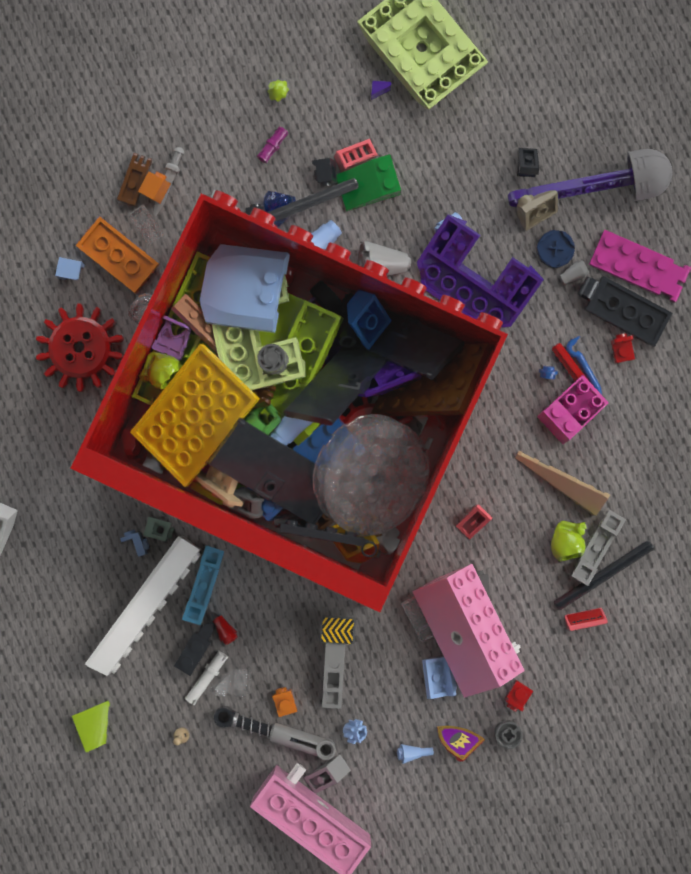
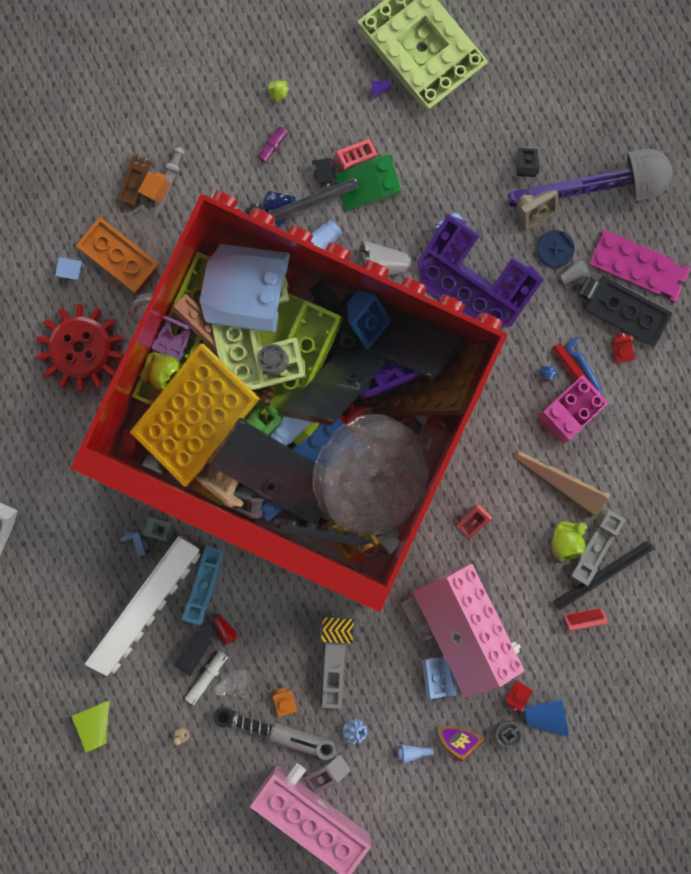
(547, 717): none -> blue slope

